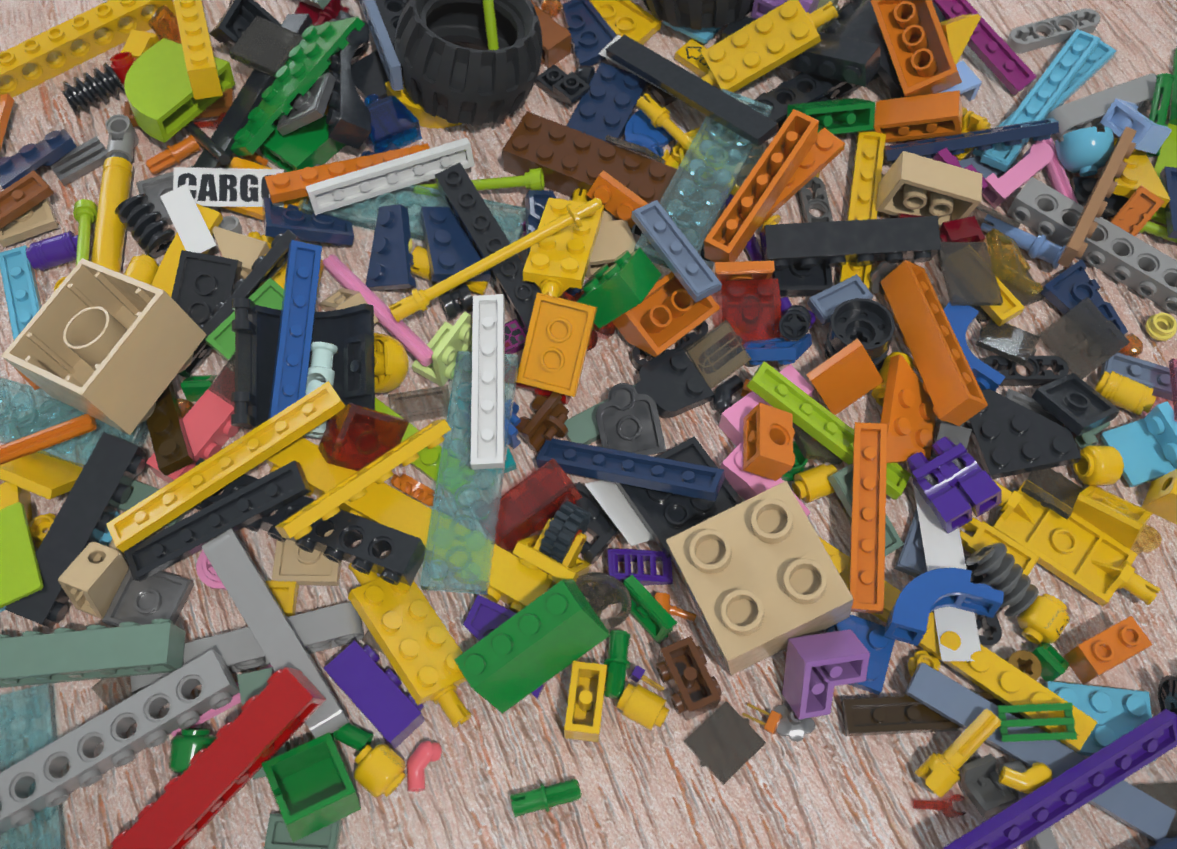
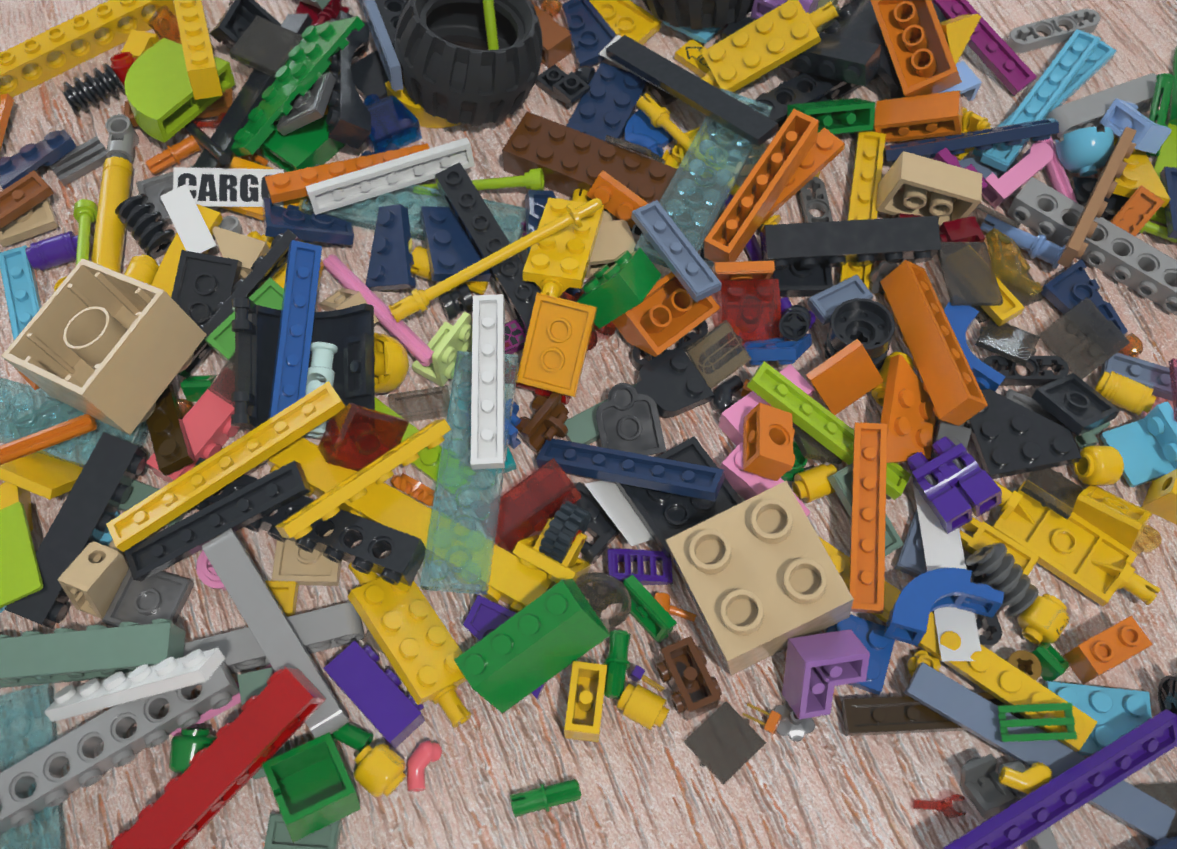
(39, 525): yellow plate -> none
(135, 685): none -> white plate
(941, 770): yellow piece -> none
(1161, 326): light yellow plate -> none

